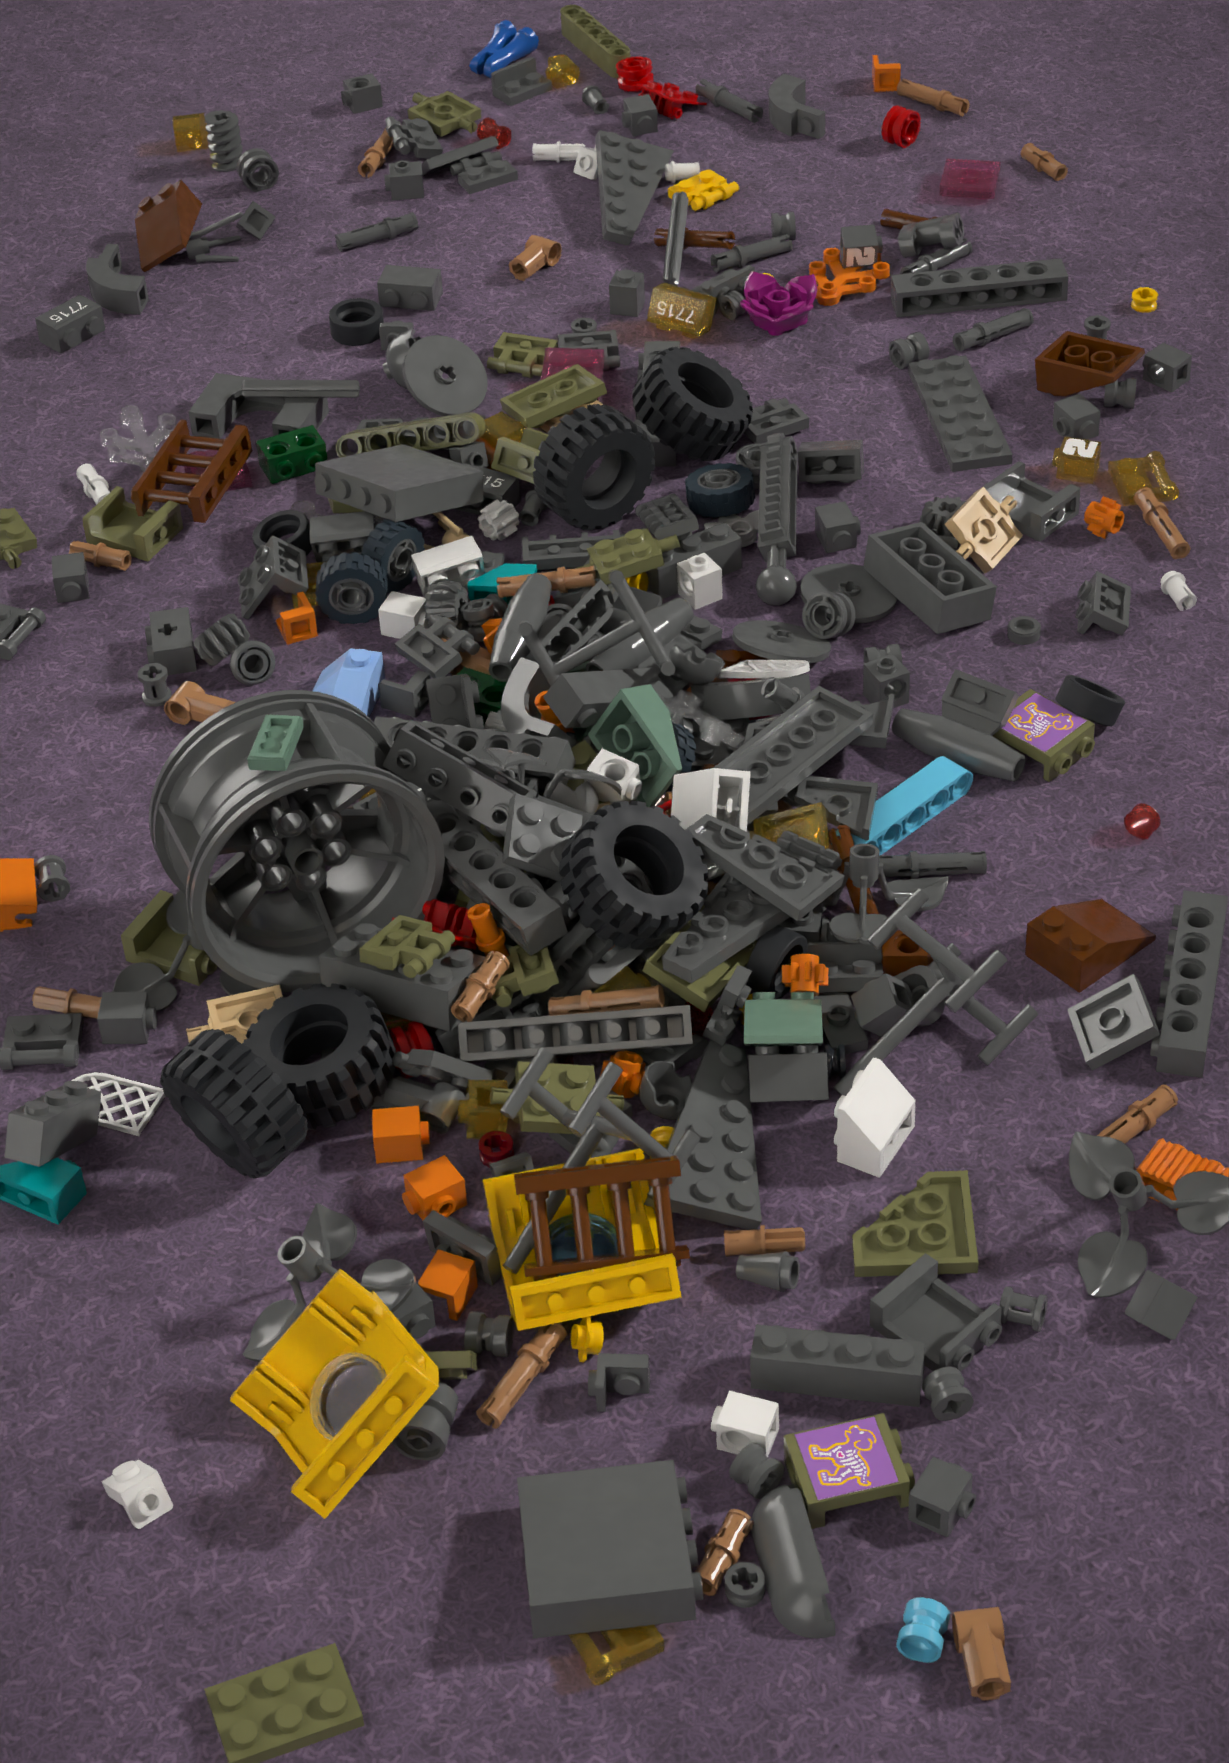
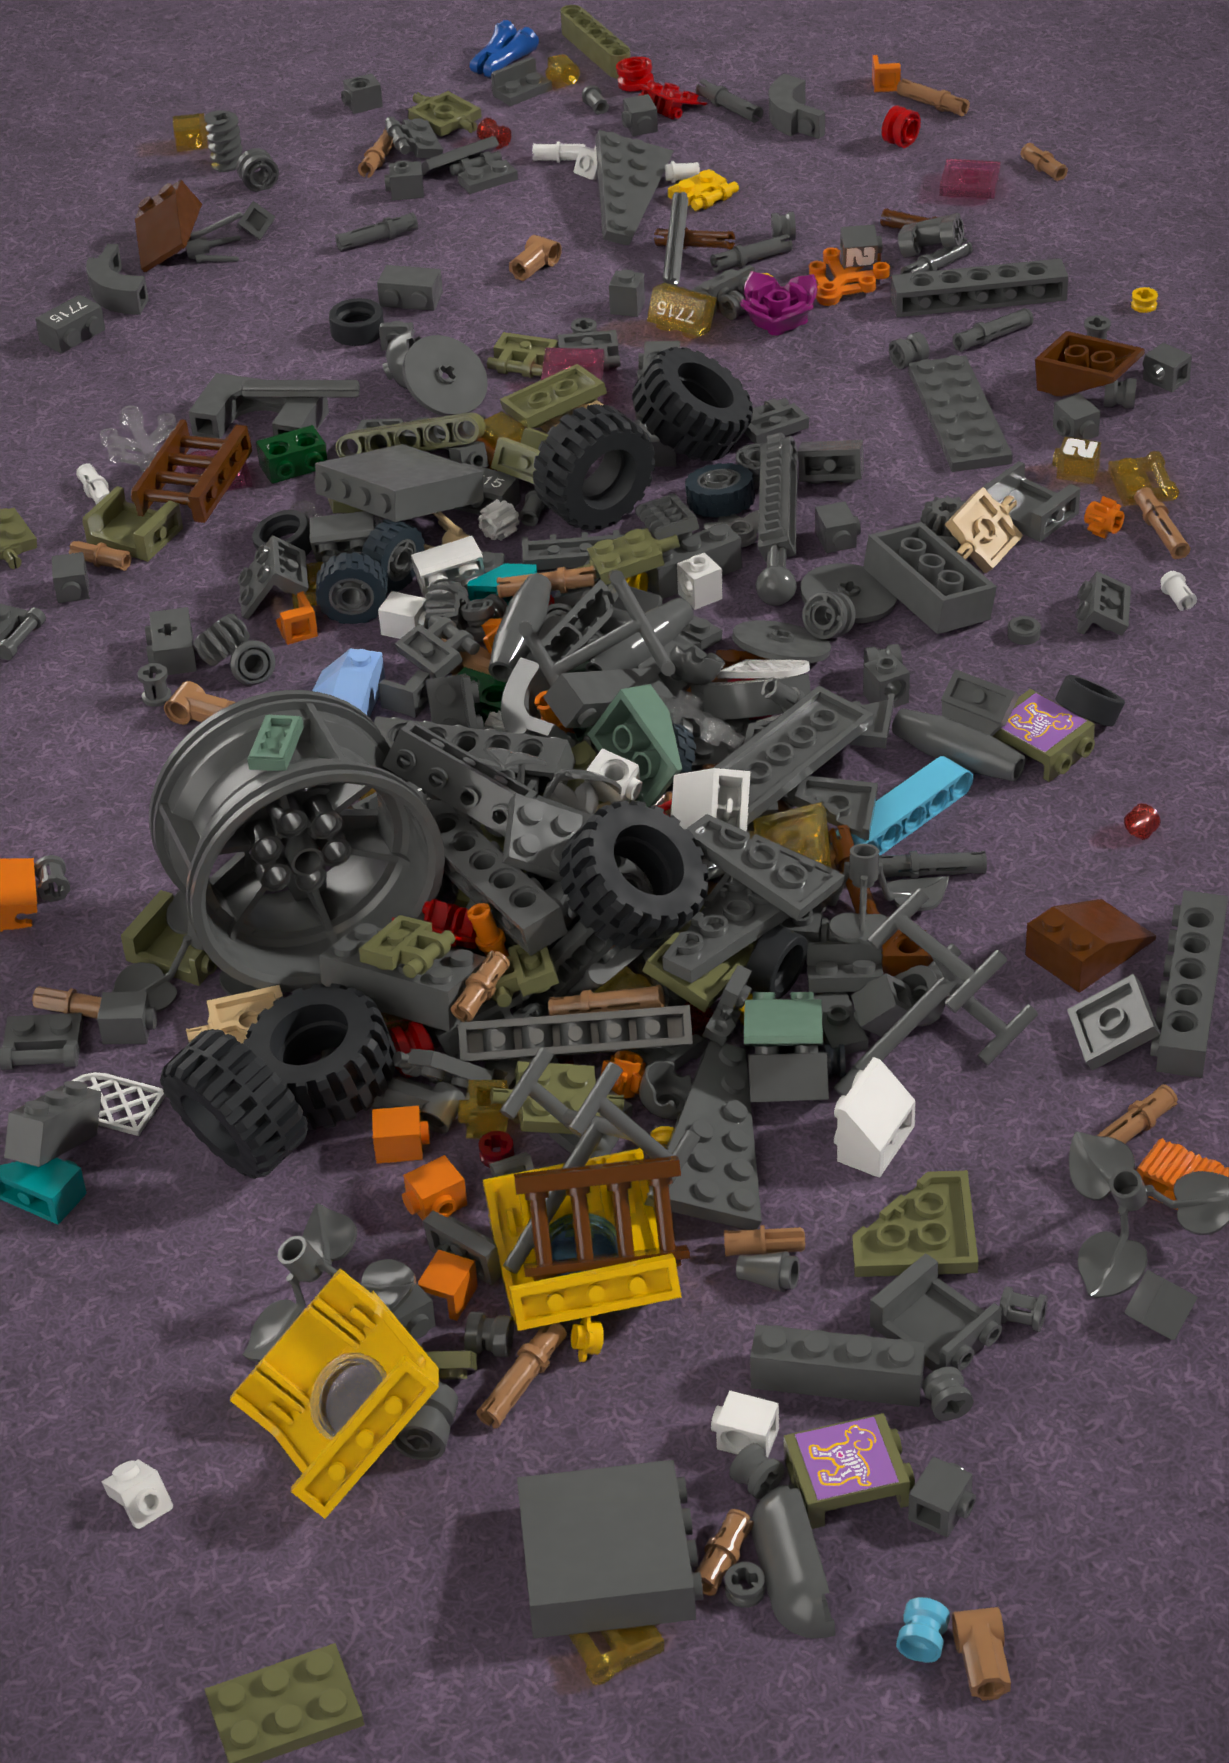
(618, 1374): dark grey bracket -> none
(805, 974): orange gear -> none
(809, 850): dark grey axle -> none

